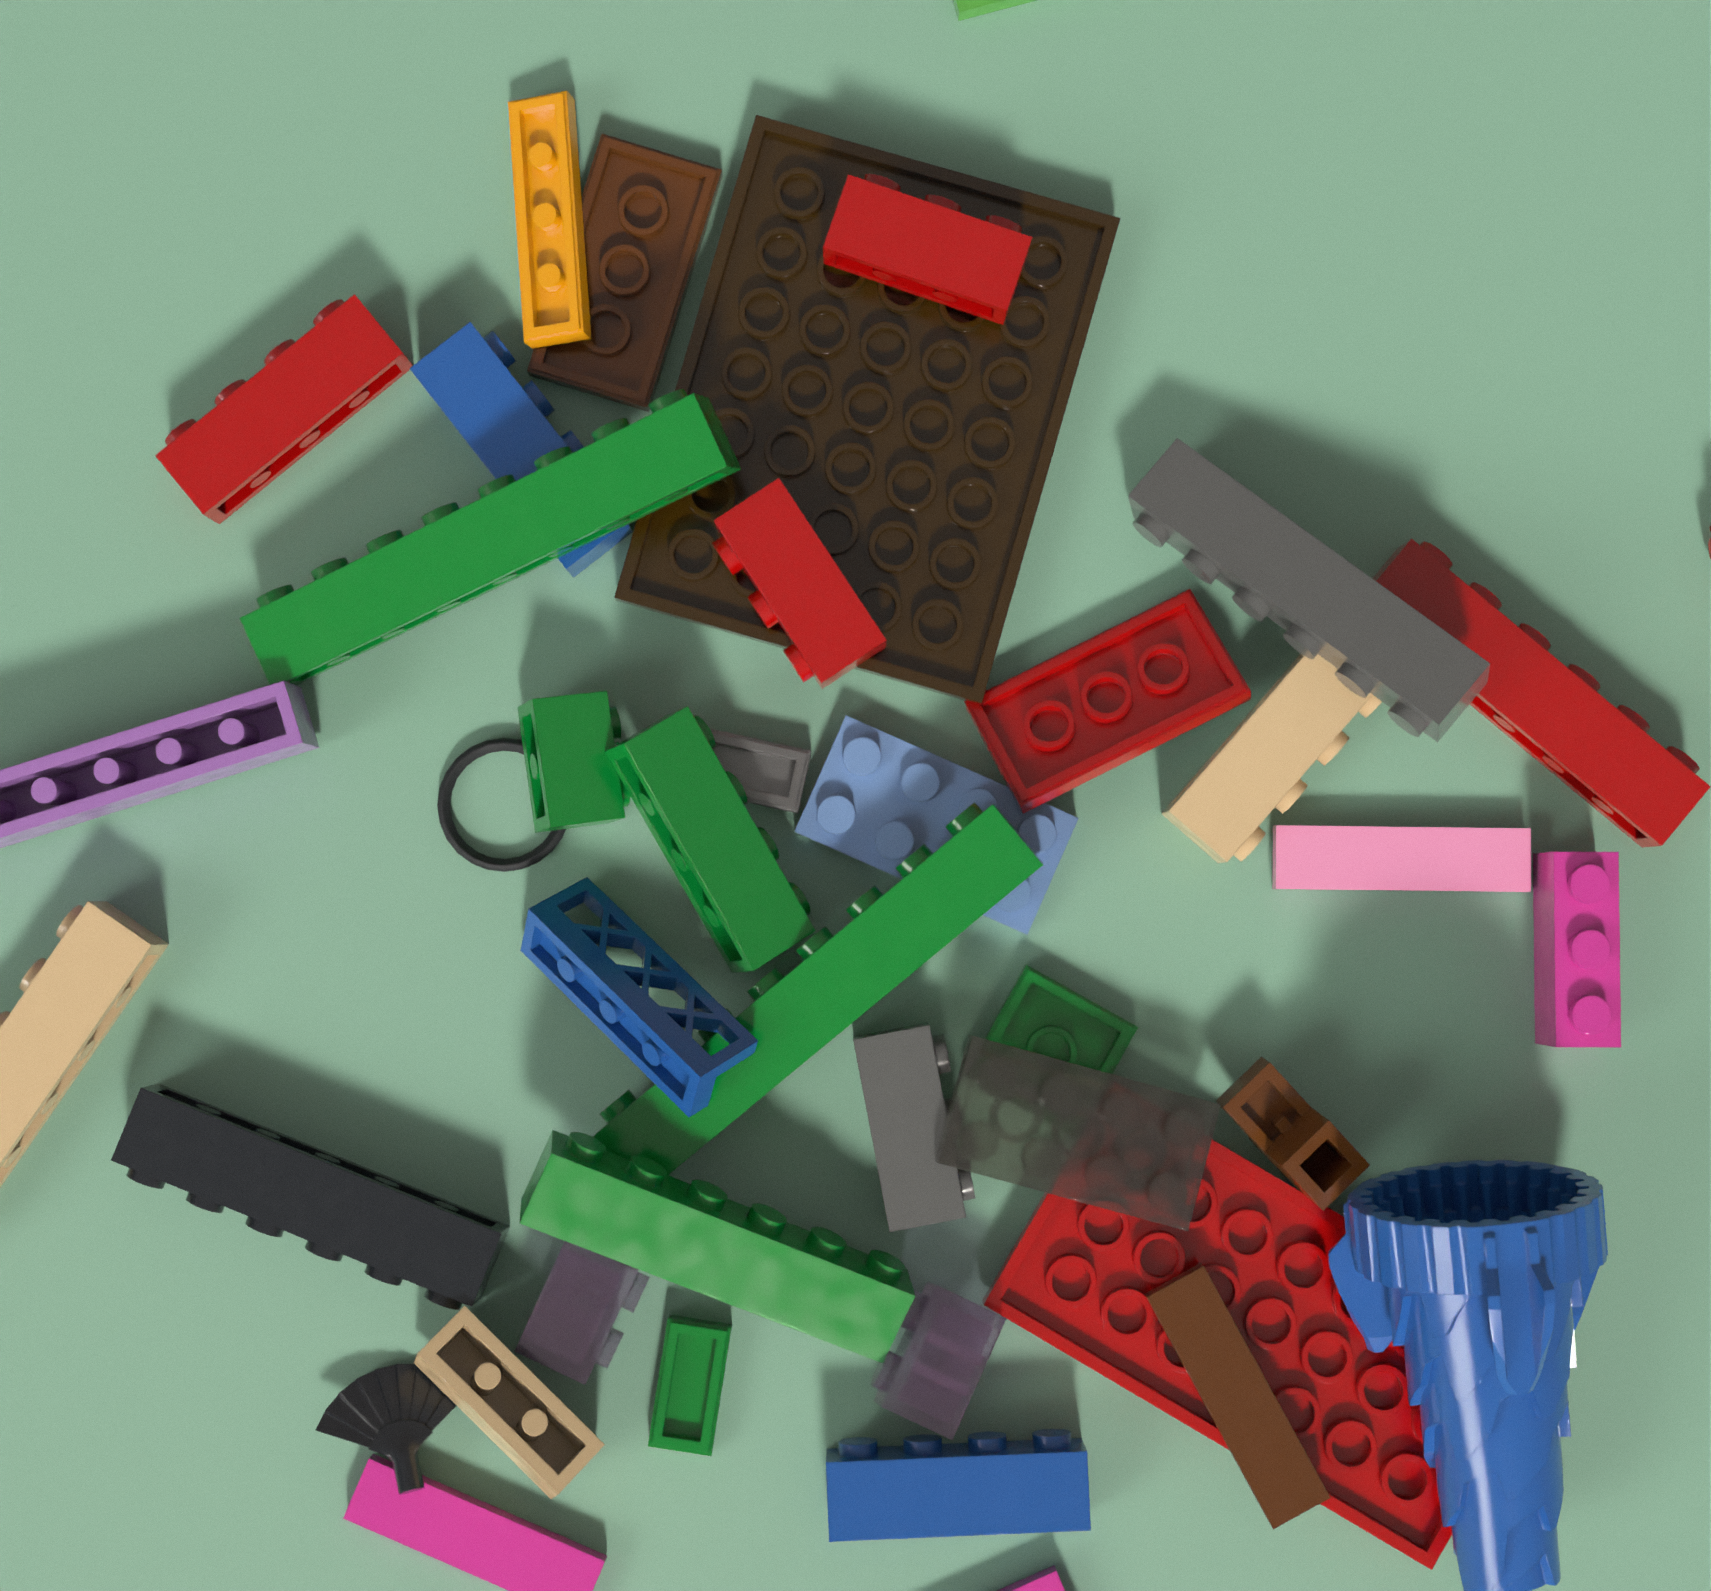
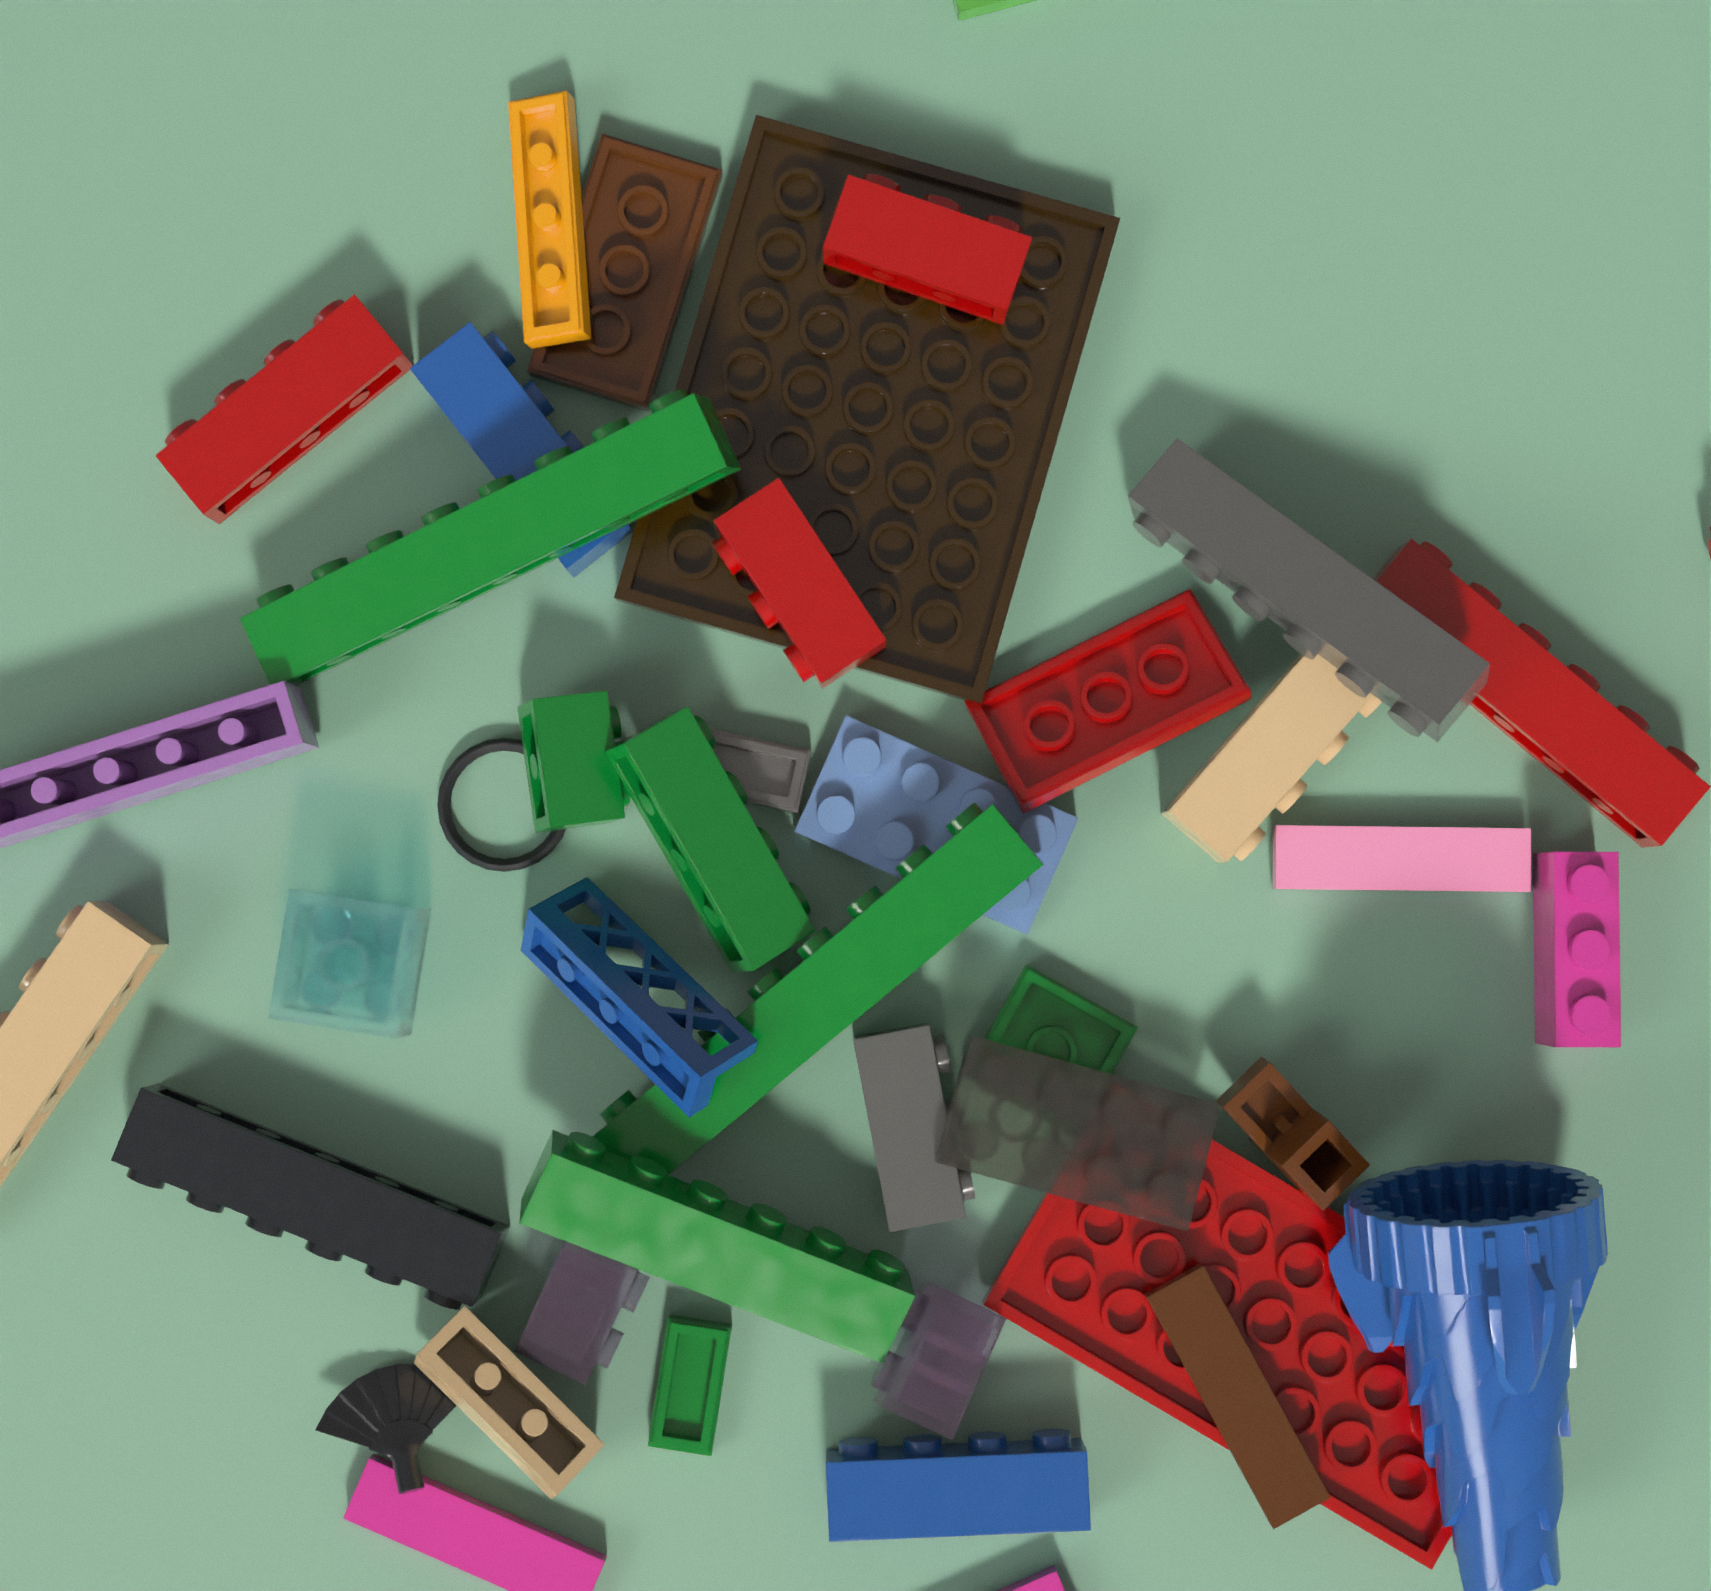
(349, 963): none -> clear light blue brick

